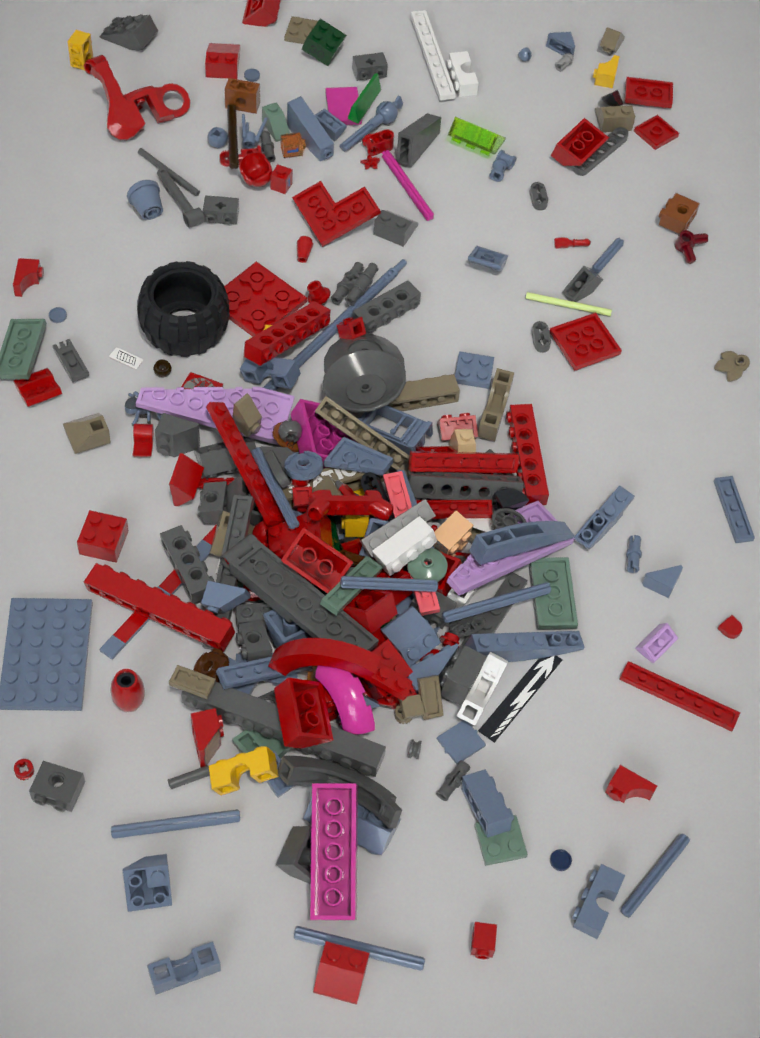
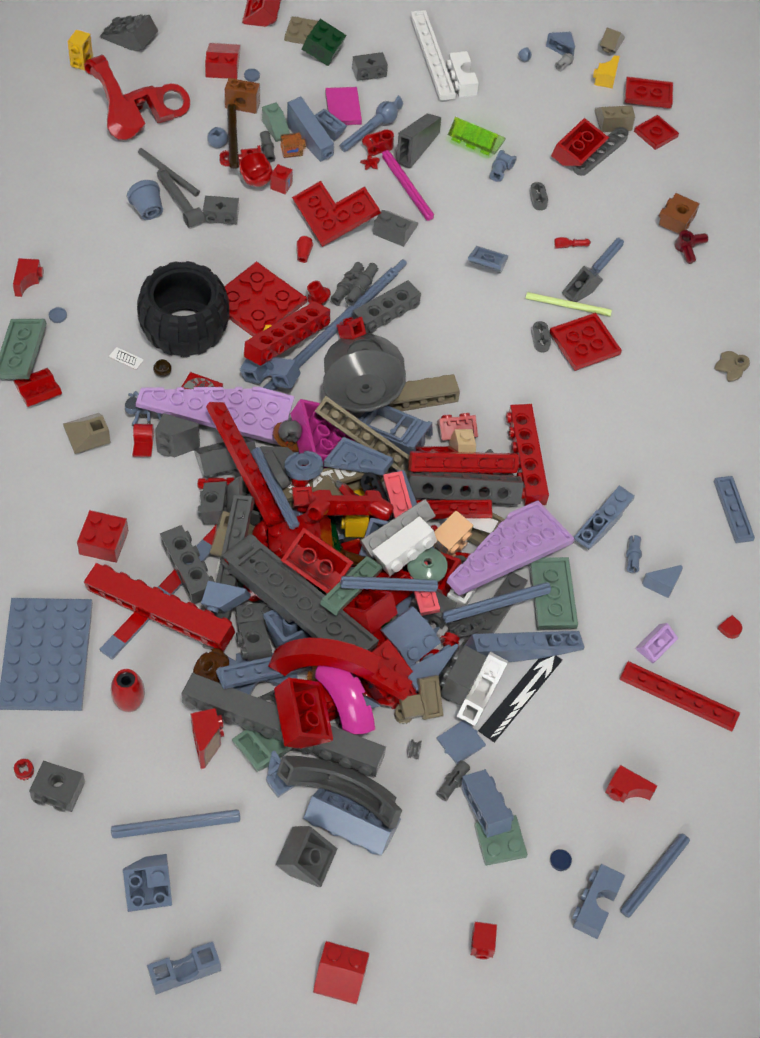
(71, 361): dark grey hinge -> none
(185, 480): red slope -> none
(188, 777): dark grey piece -> none
(192, 682): dark tan plate -> none
(227, 772): yellow arch -> none
(246, 416): dark tan slope -> none
(249, 137): sand blue plant -> none
(334, 851): dark pink brick -> none
(365, 99): green slope -> none
(376, 952): sand blue axle -> none
(474, 370): sand blue plate -> none
(496, 404): dark tan arch -> none
(506, 520): dark grey wheel -> none
(510, 499): black brick -> none
(518, 539): sand blue slope -> none
(613, 99): black brick -> none

